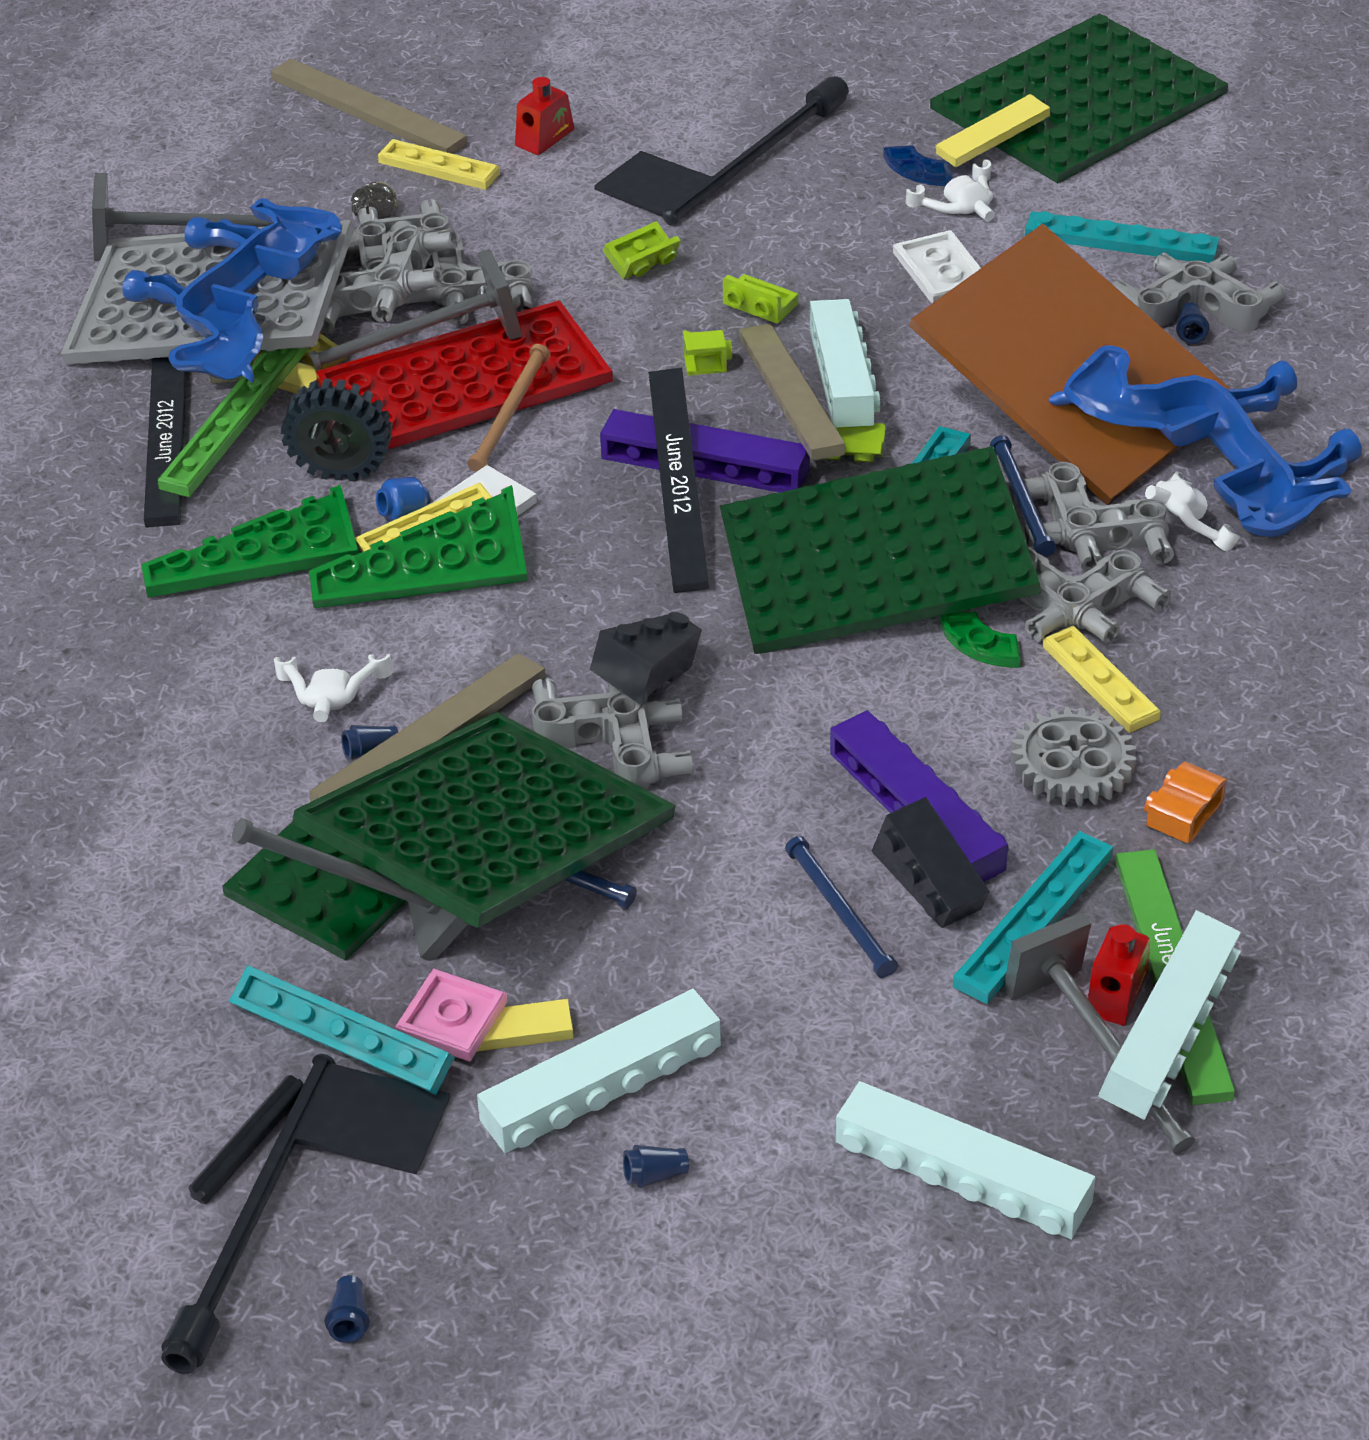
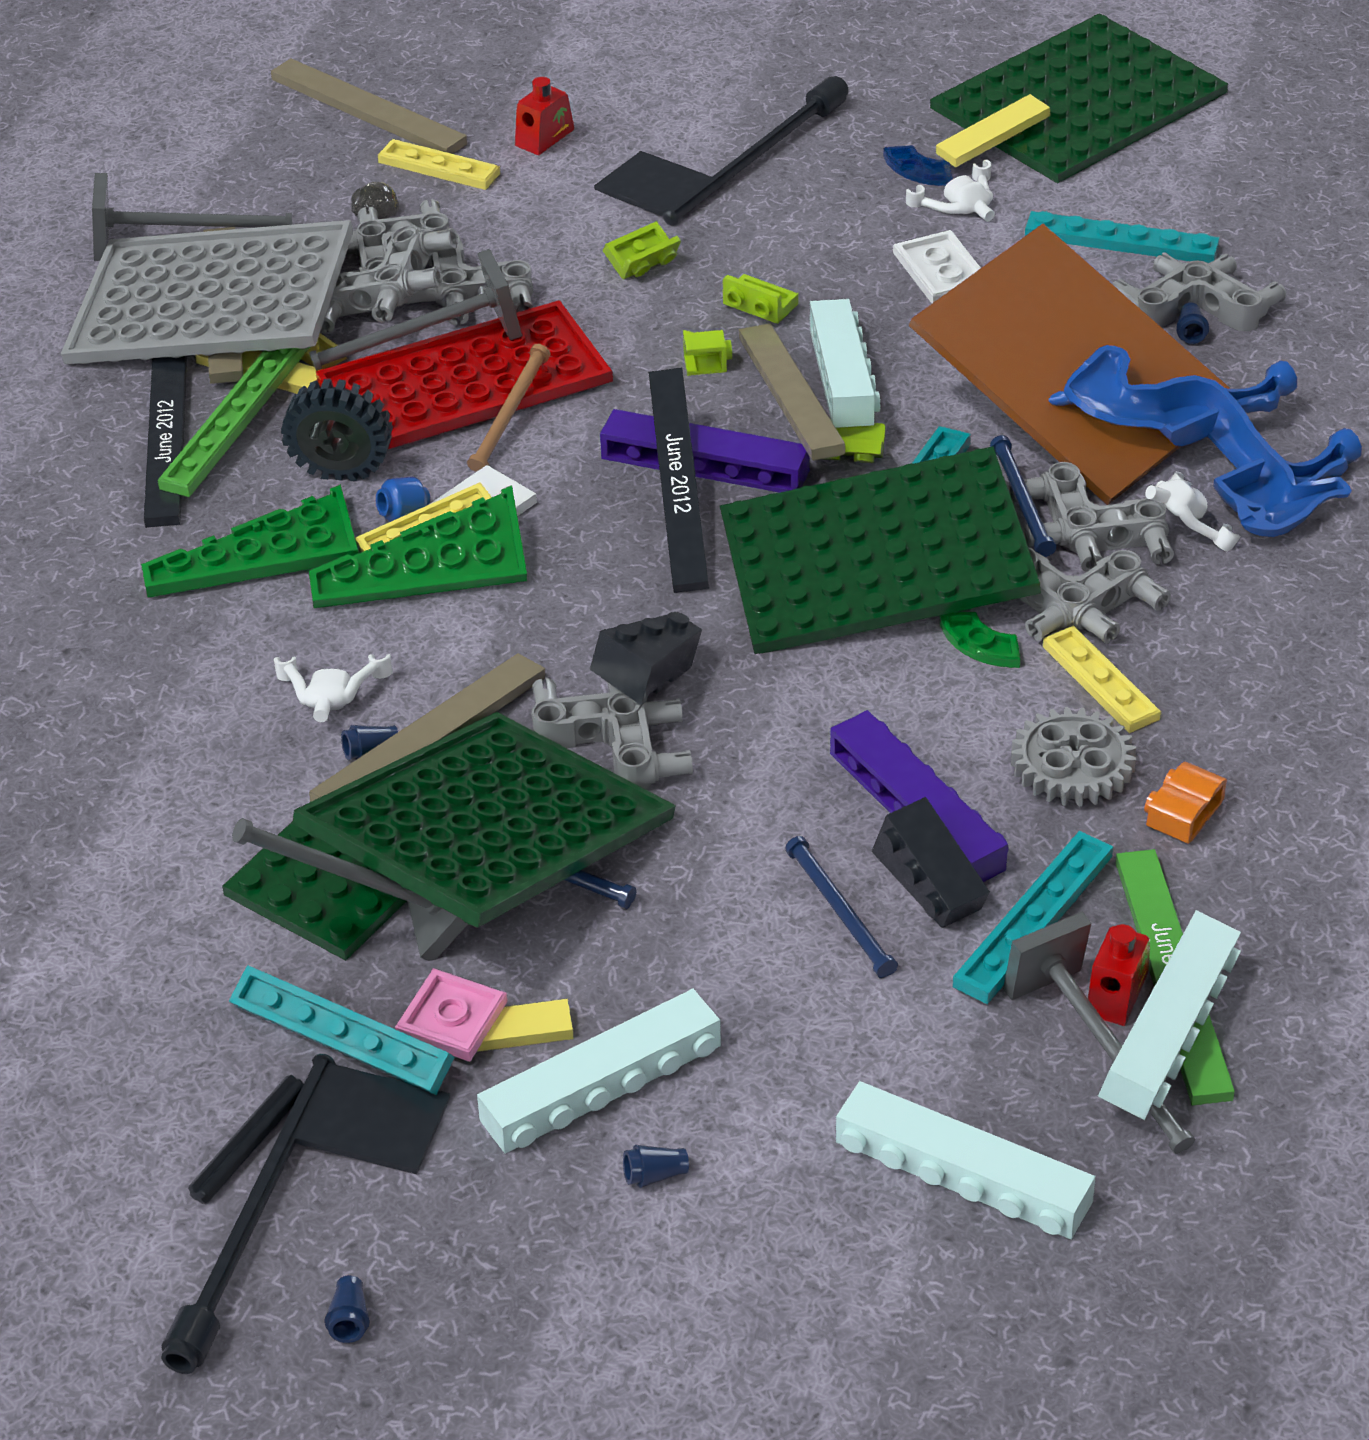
(218, 299): blue animal -> none

